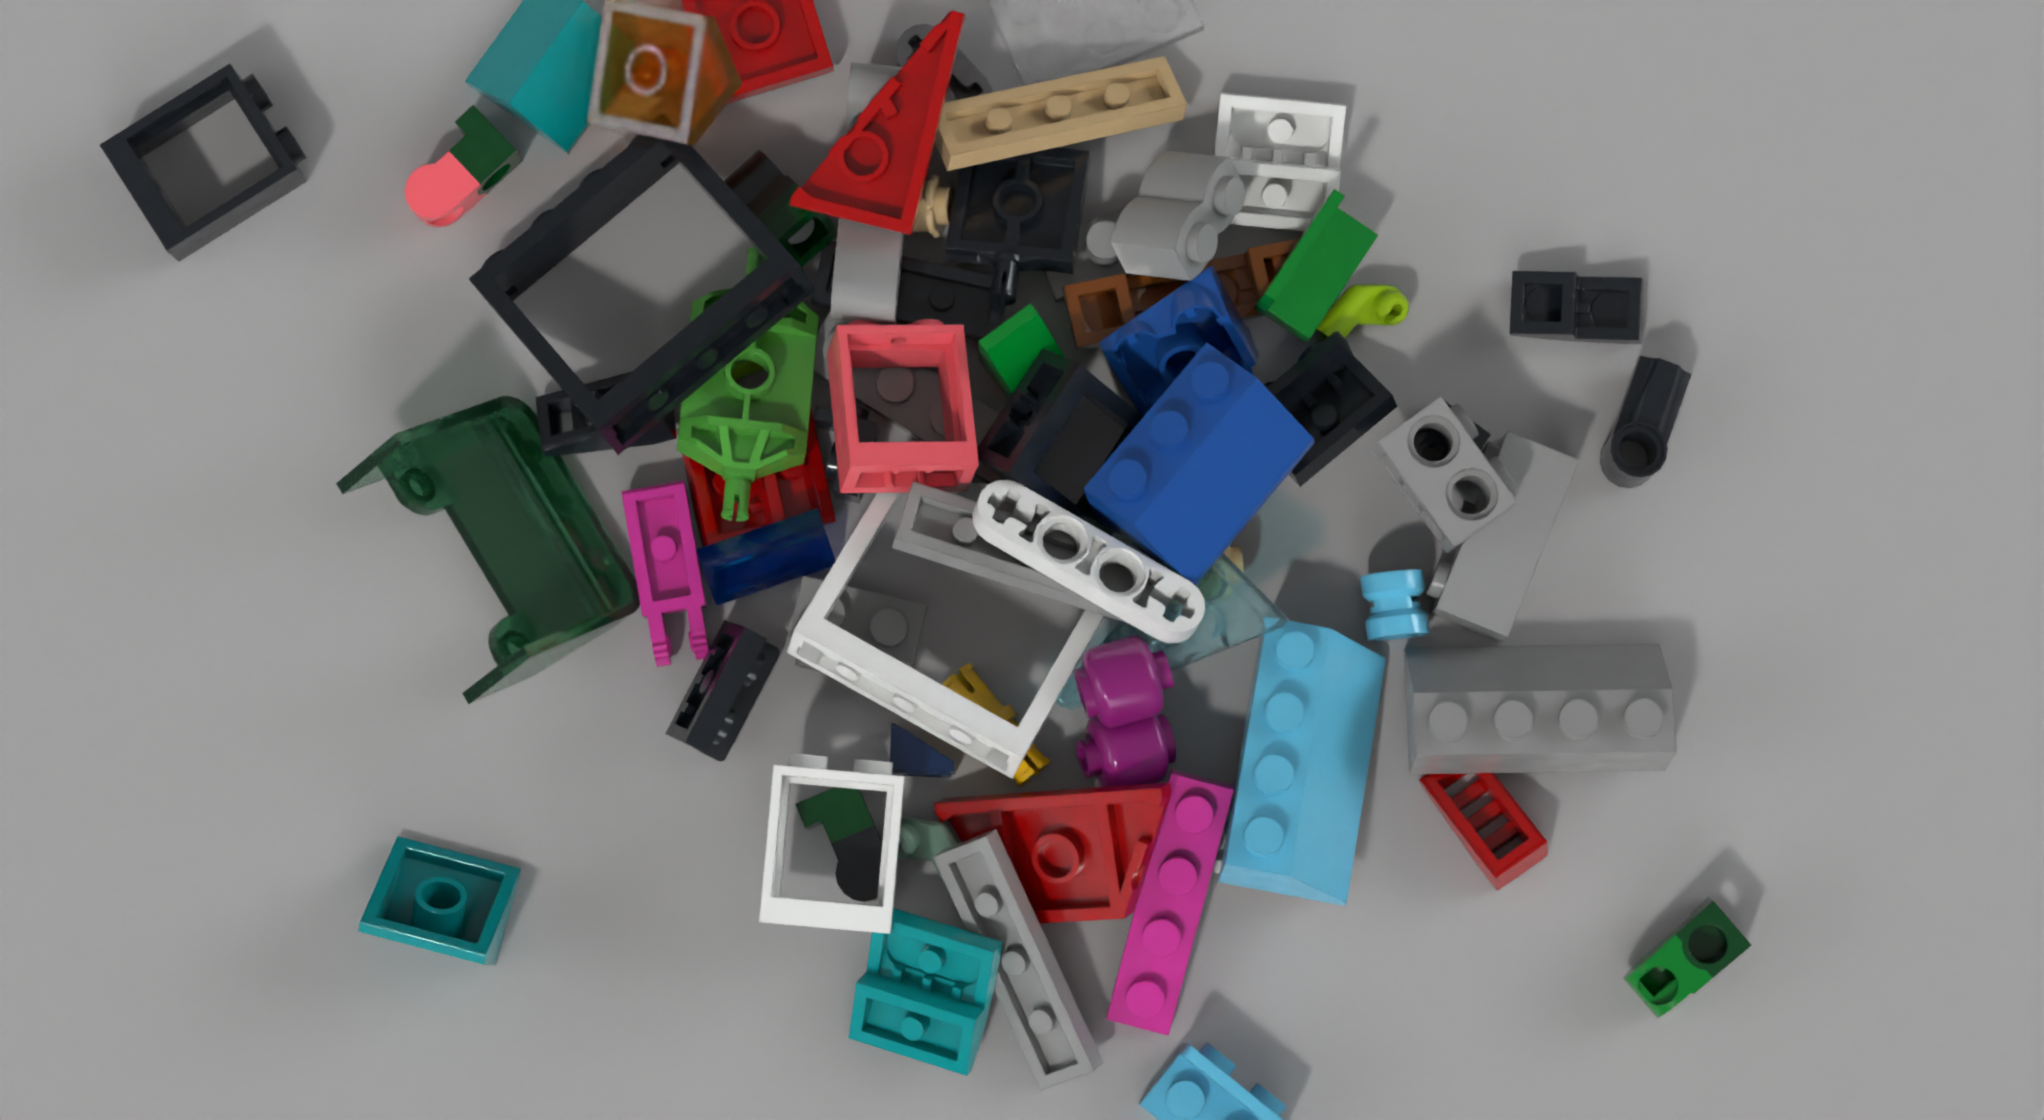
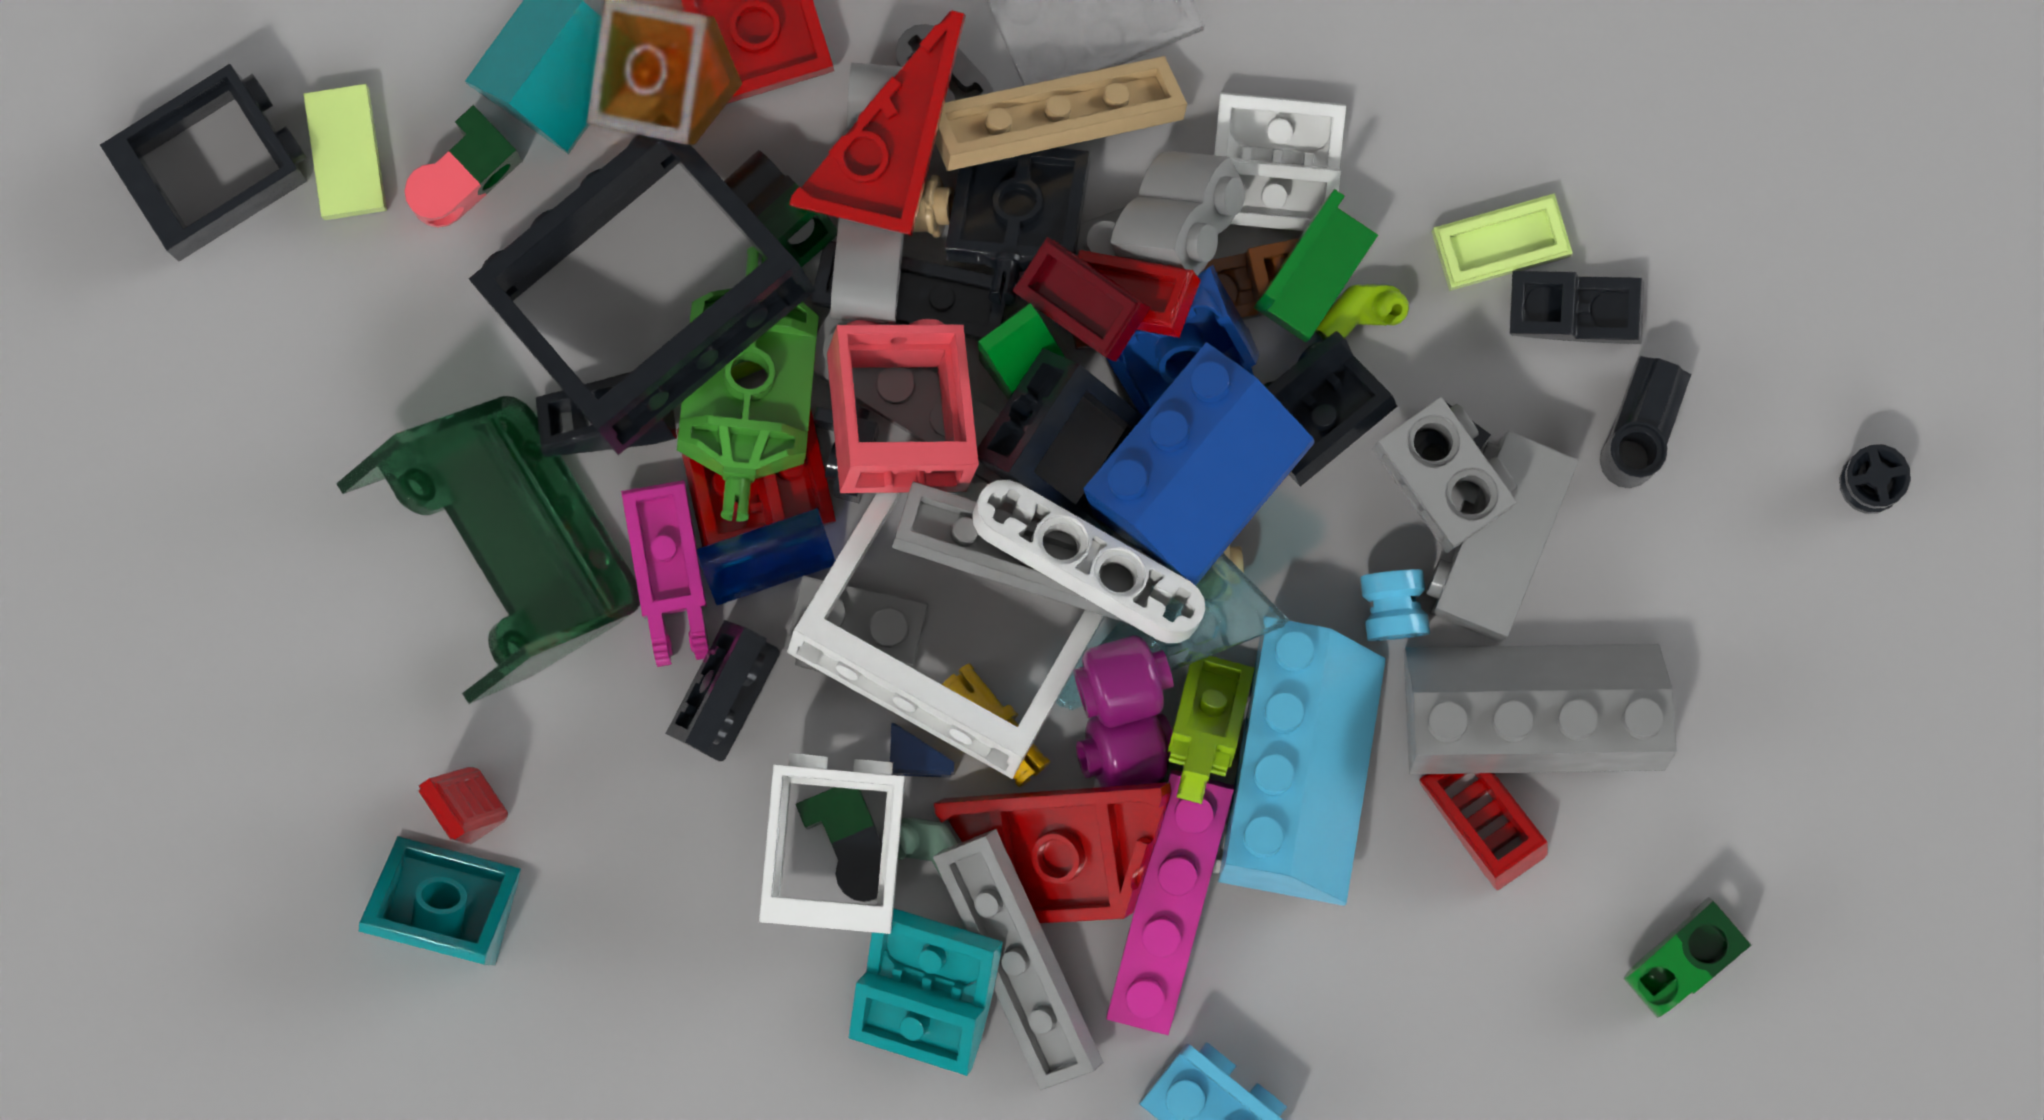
(345, 152): none -> yellowish green tile
(463, 804): none -> red slope
(1081, 299): none -> dark red tile
(1160, 286): none -> red tile
(1208, 722): none -> lime hinge
(1501, 242): none -> yellowish green tile
(1887, 475): none -> black wheel

